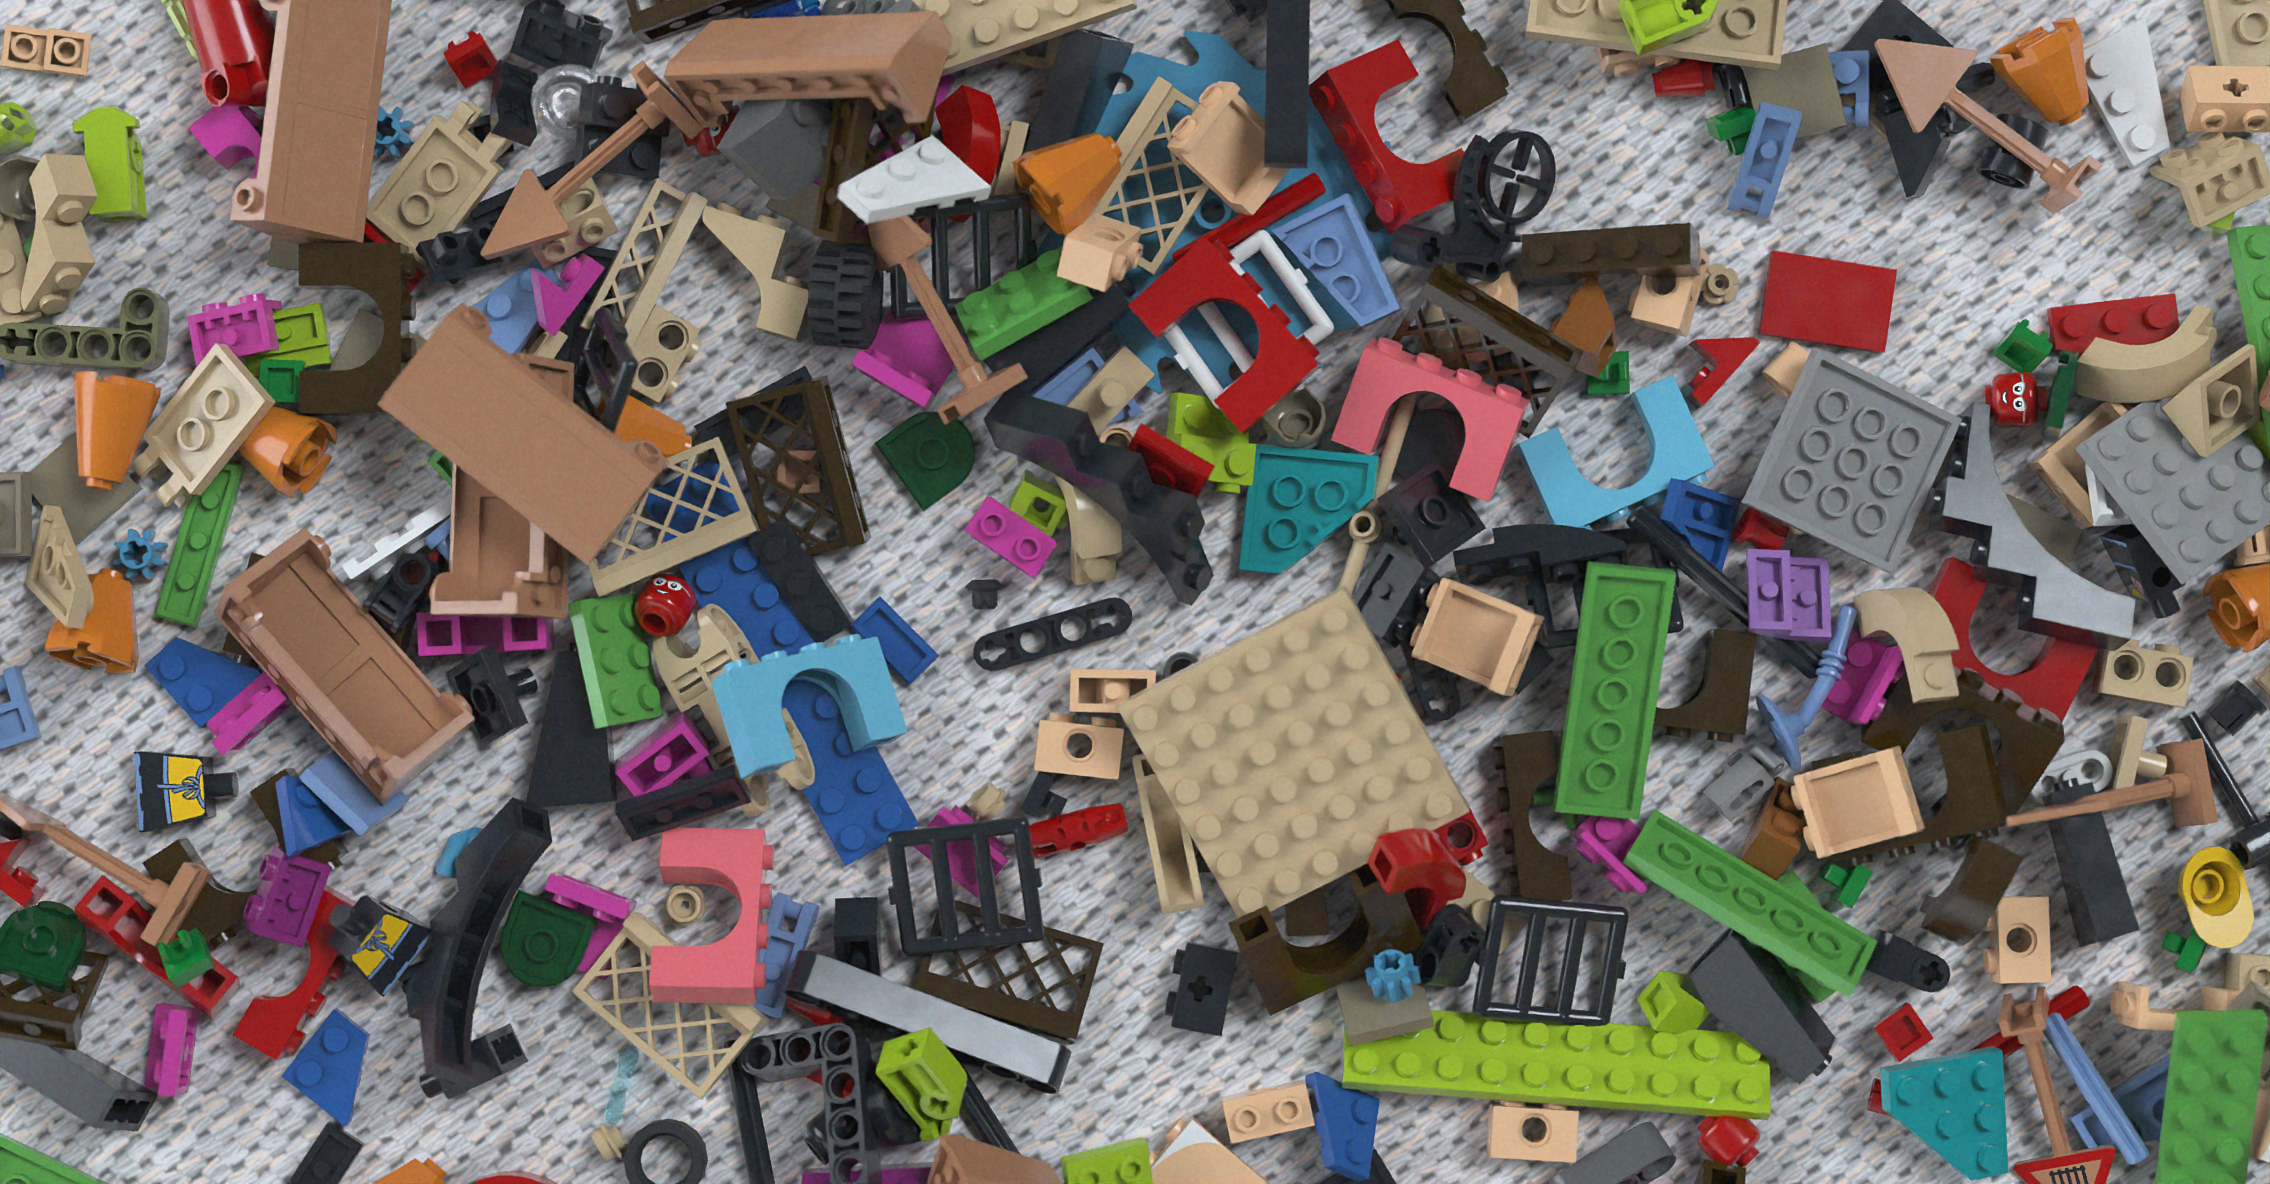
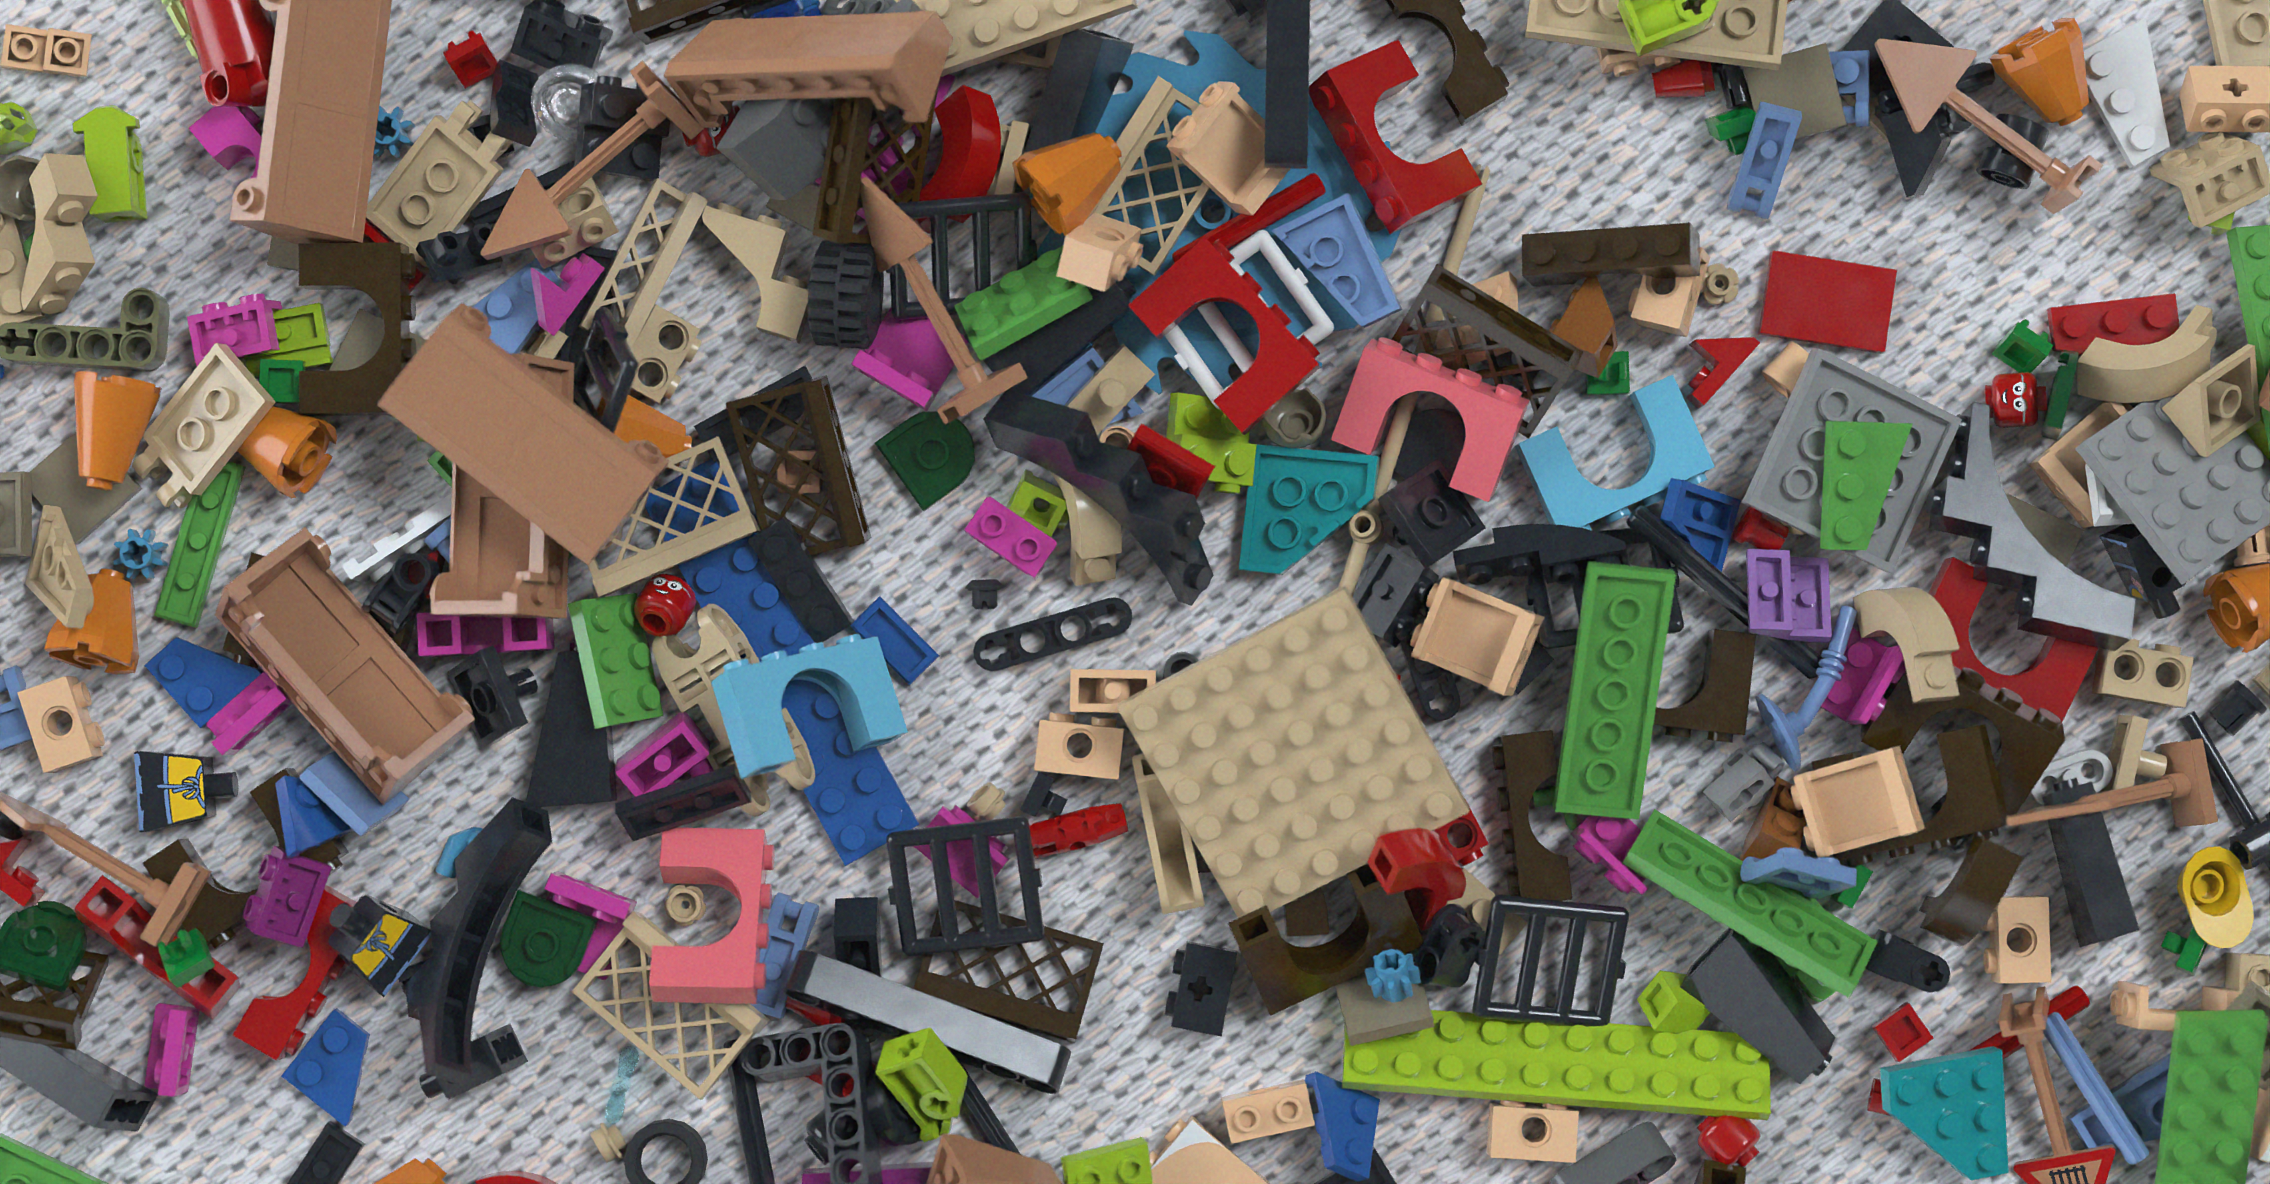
(42, 708): none -> light nougat brick
(912, 179): white wing -> none
(1475, 242): black piece -> none
(1792, 870): none -> medium blue plate
(1856, 479): none -> bright green wing

